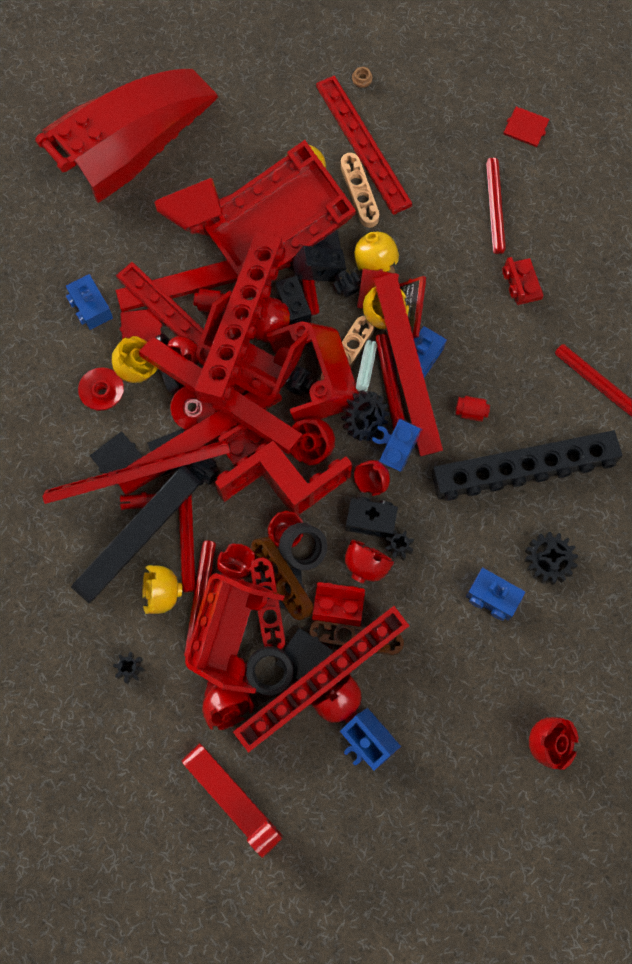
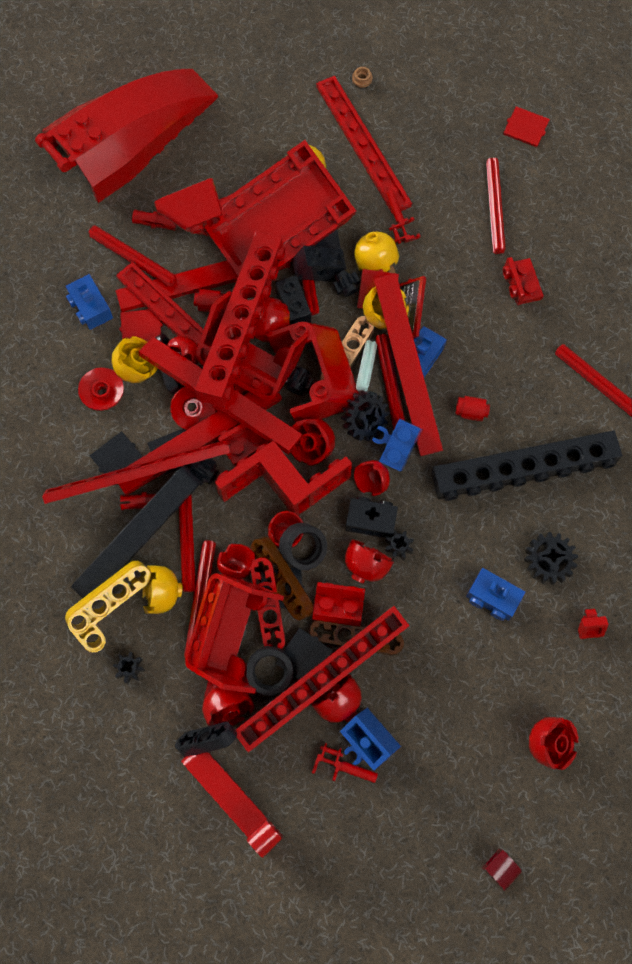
(111, 602): none -> yellow beam
(132, 255): none -> red axle
(152, 219): none -> red pin
(206, 739): none -> black beam
(344, 766): none -> red piece
(359, 190): light nougat beam -> none
(399, 219): none -> red piece
(502, 869): none -> dark red brick
(592, 626): none -> red tile

